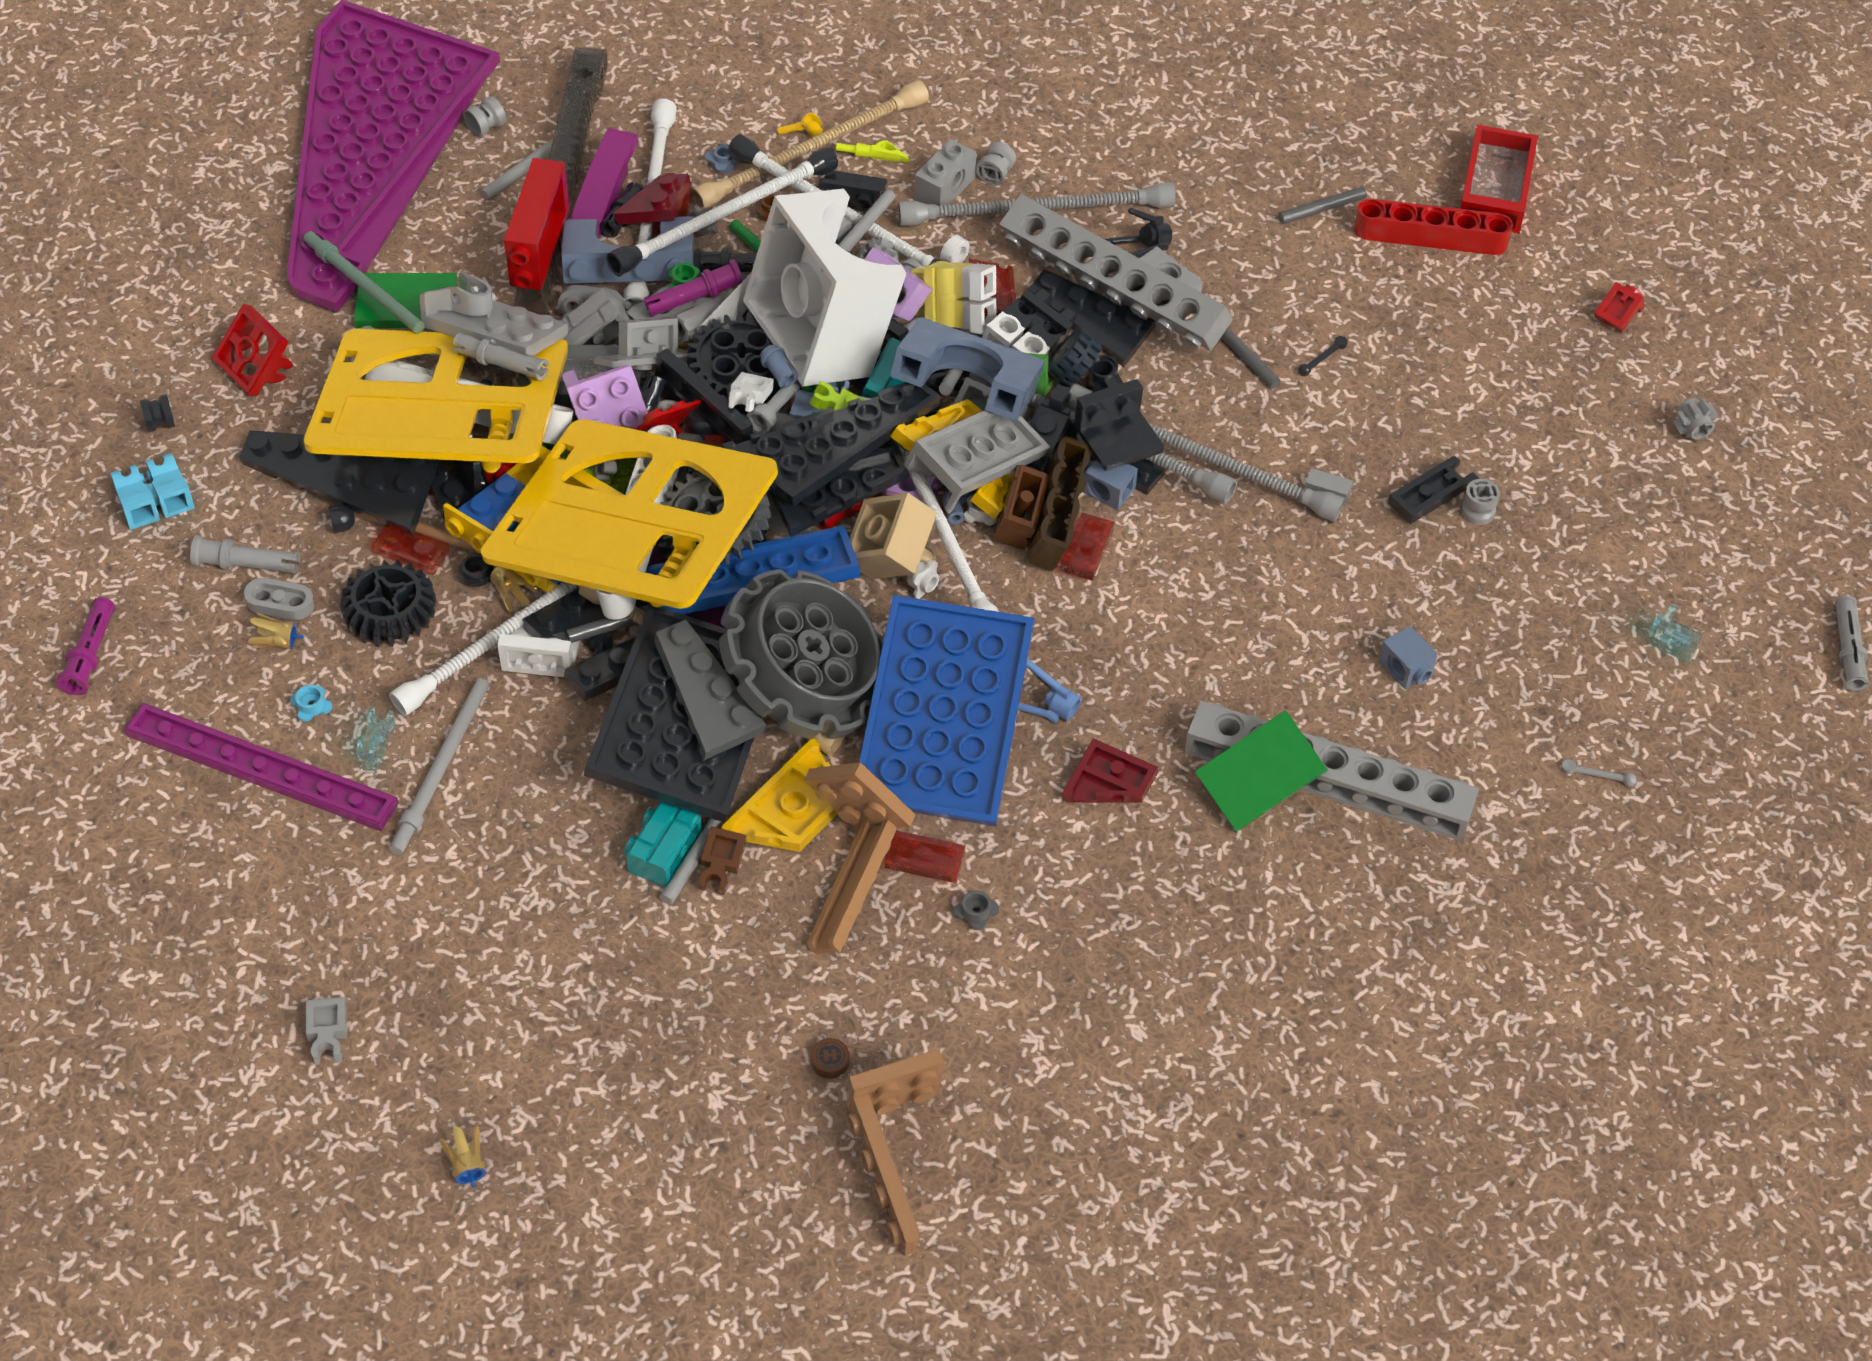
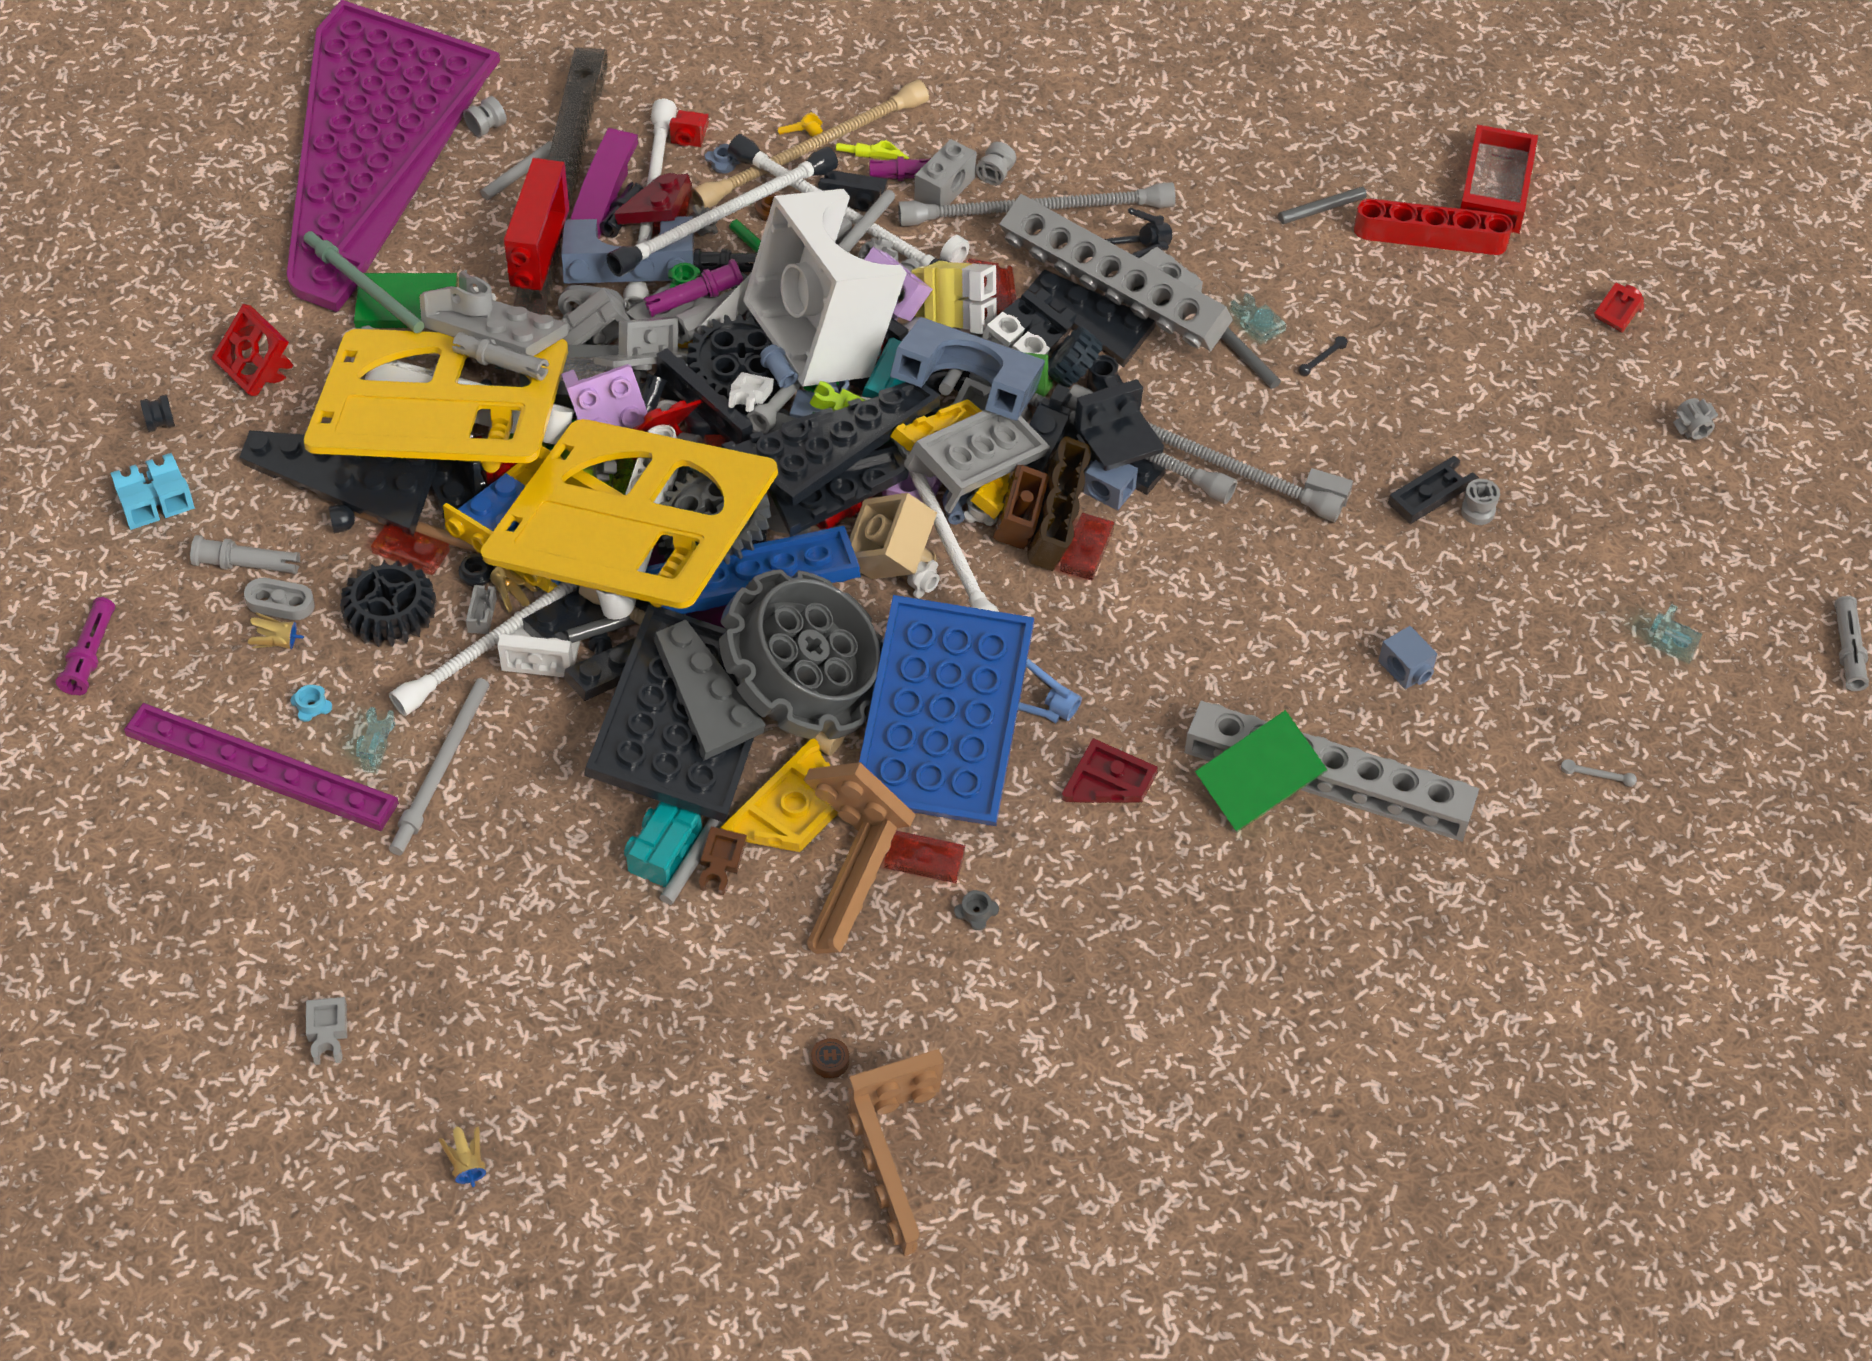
(481, 609): none -> light grey piece
(688, 128): none -> red bracket
(896, 168): none -> magenta pin
(1259, 322): none -> clear light blue plate

